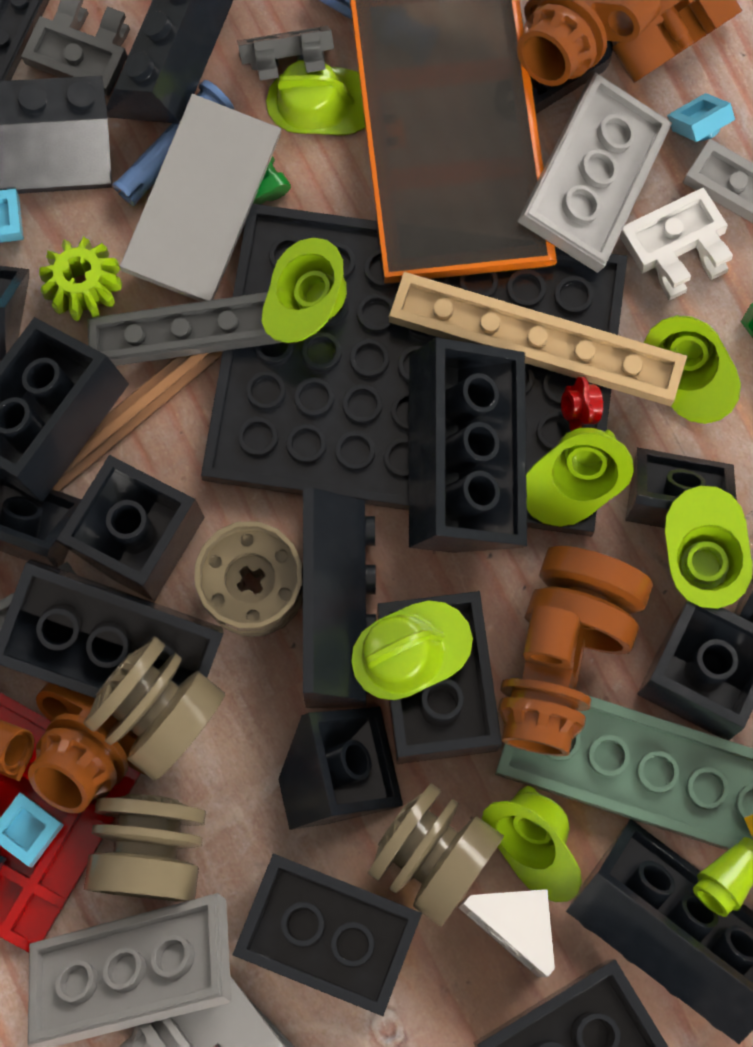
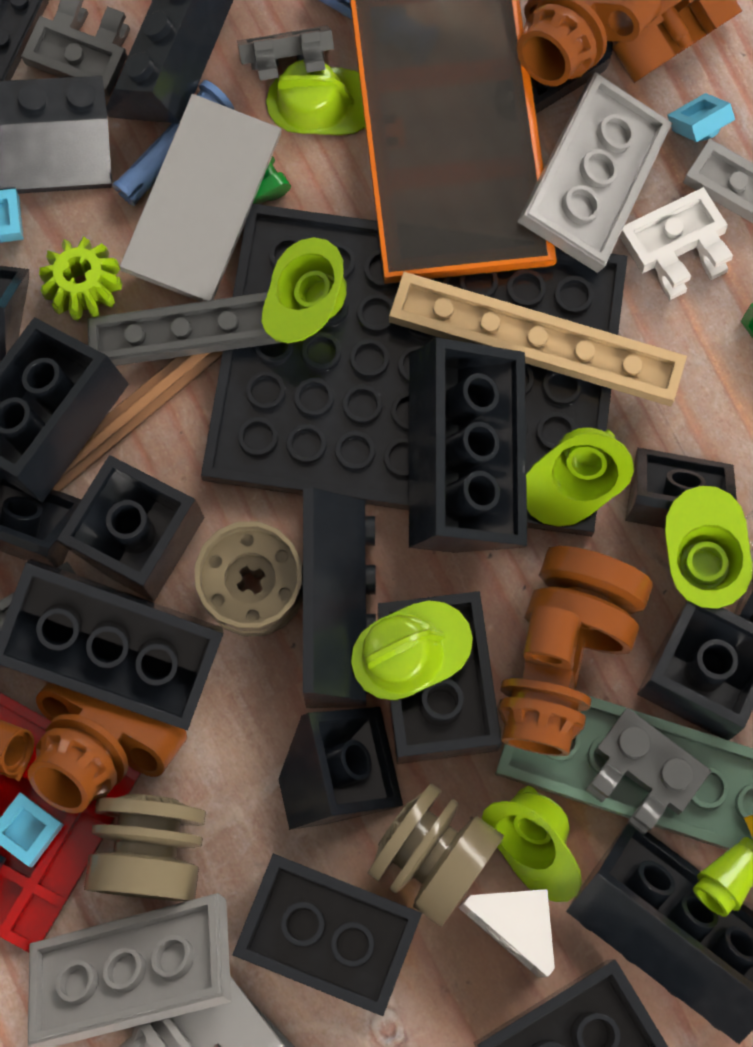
(154, 708): dark tan wheel -> none
(582, 403): red plate -> none
(653, 763): none -> dark grey plate
(709, 377): lime piece -> none

